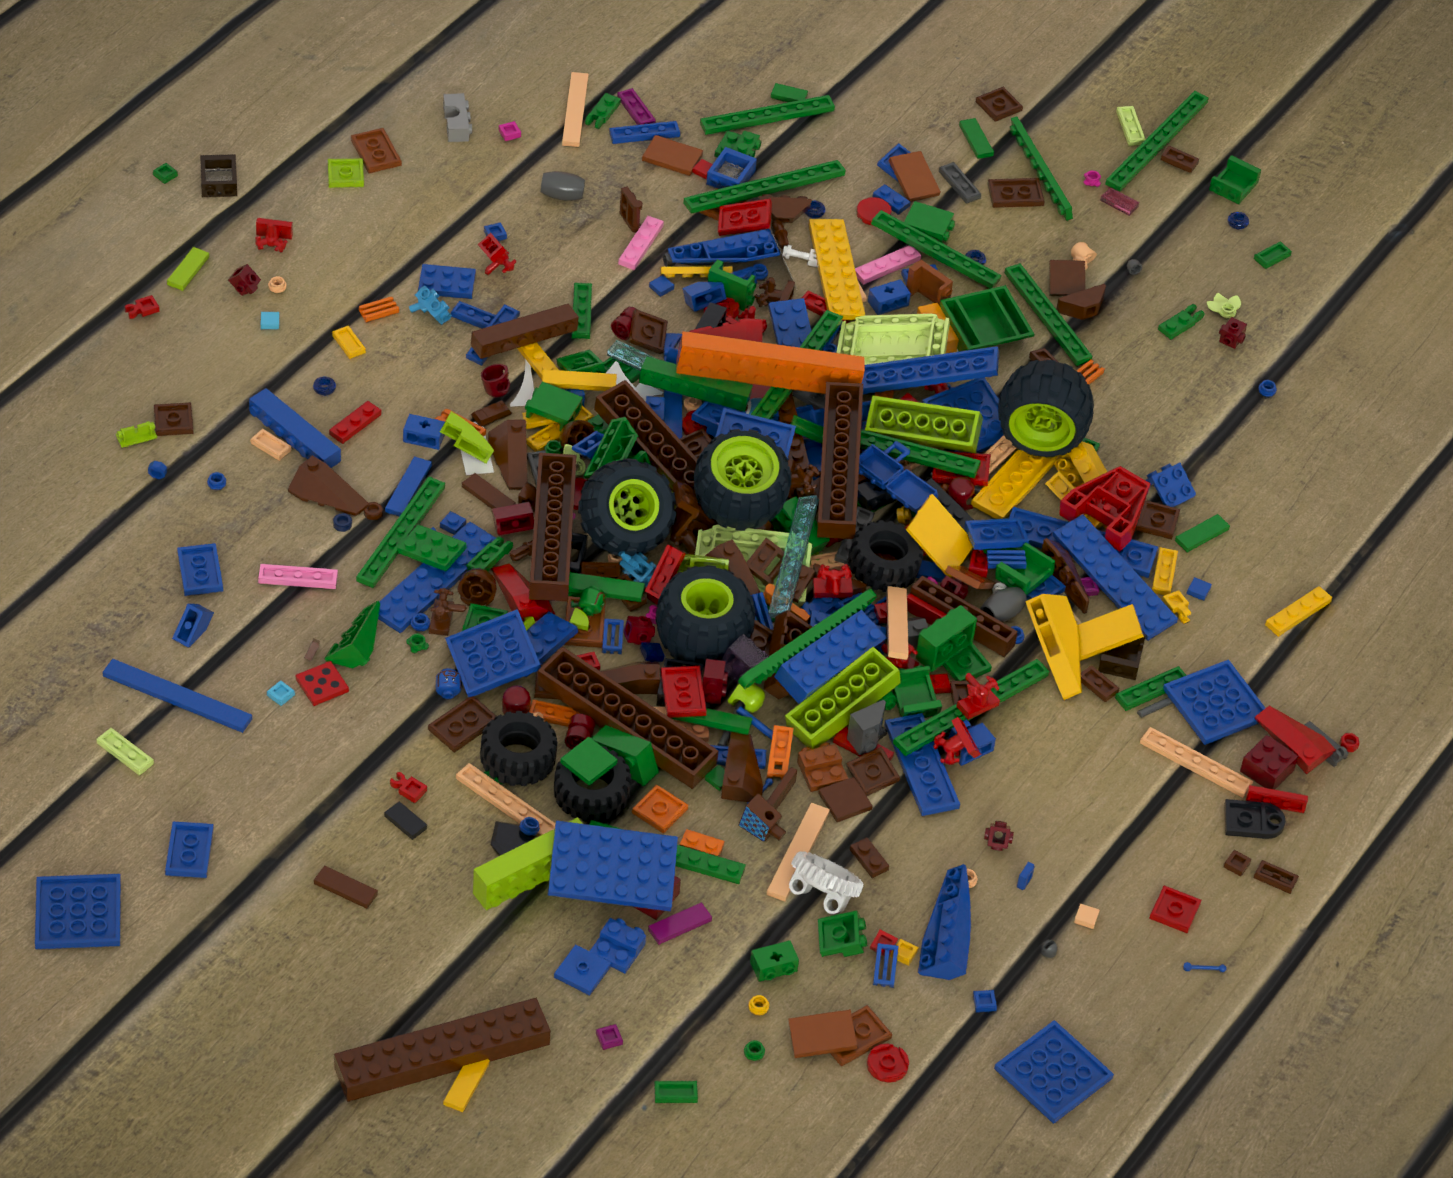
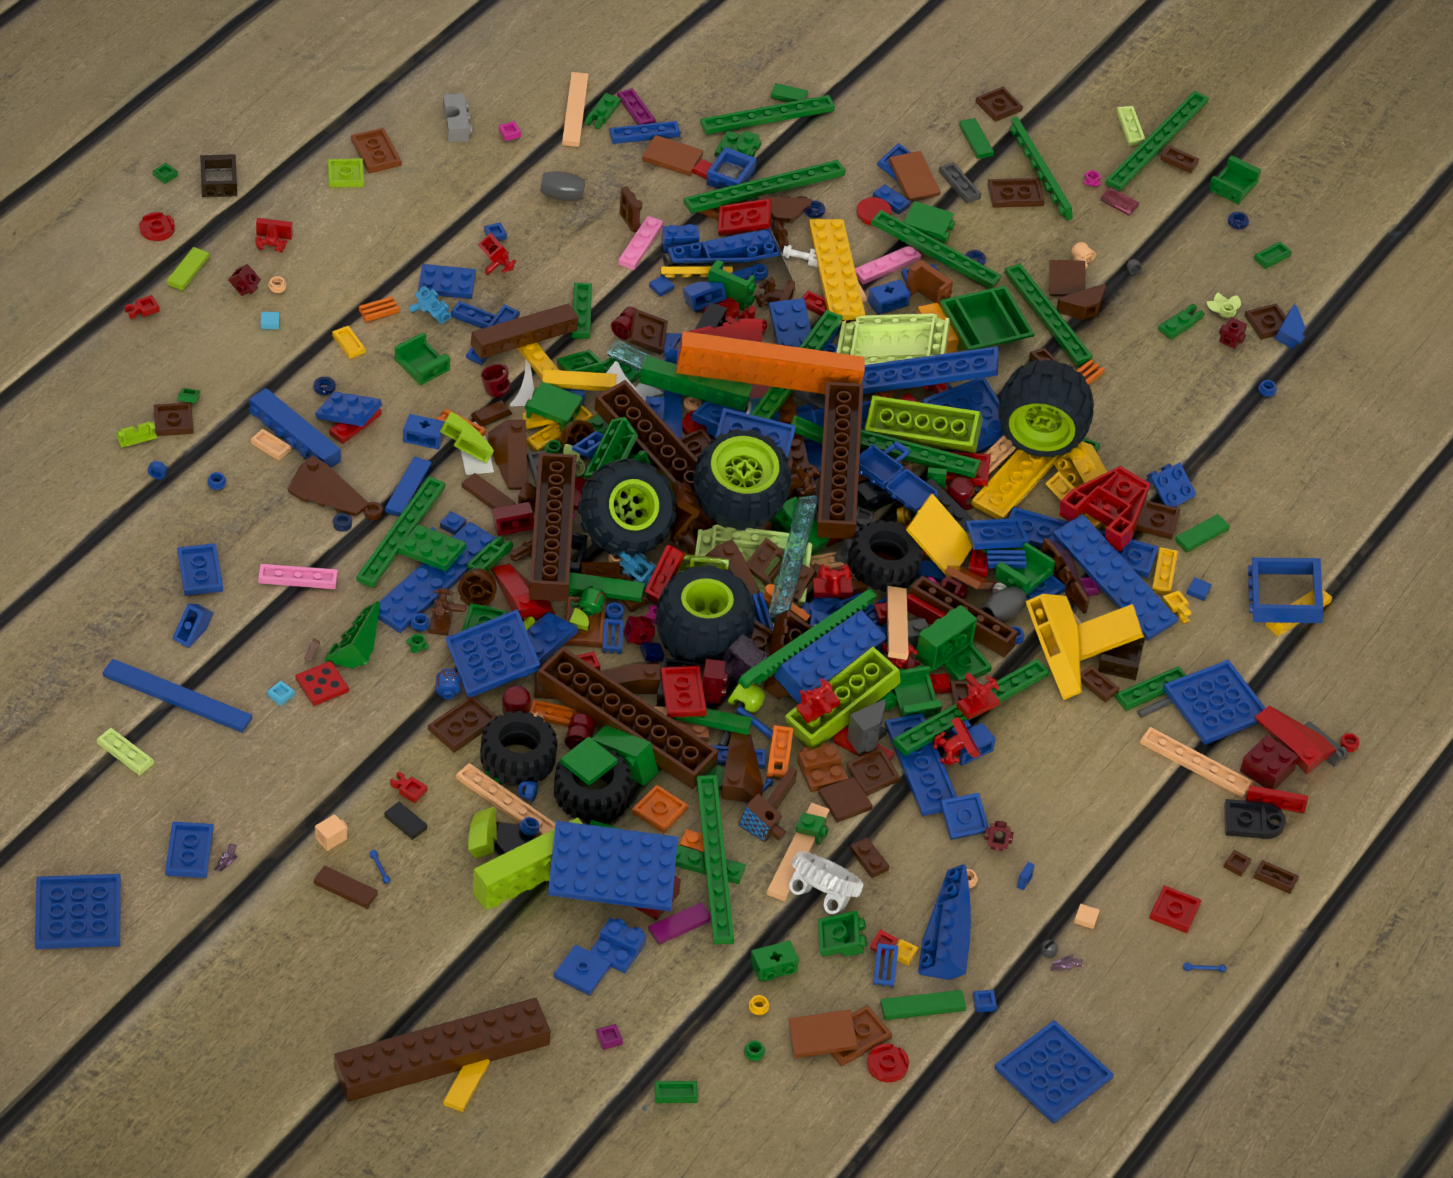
(157, 226): none -> red tile
(189, 395): none -> green tile
(226, 858): none -> bar
(331, 832): none -> light nougat brick
(348, 408): none -> blue plate
(374, 855): none -> blue hinge
(421, 359): none -> green panel
(483, 833): none -> lime slope
(530, 792): none -> blue tile
(614, 611): none -> blue tile
(679, 235): none -> blue brick
(715, 860): none -> green plate
(813, 826): none -> green bracket
(817, 701): none -> red piece
(923, 1004): none -> green tile
(937, 475): none -> green plate
(964, 816): none -> blue tile
(1066, 963): none -> bar
(1266, 320): none -> reddish brown tile
(1286, 613): none -> blue window
(1291, 329): none -> blue slope

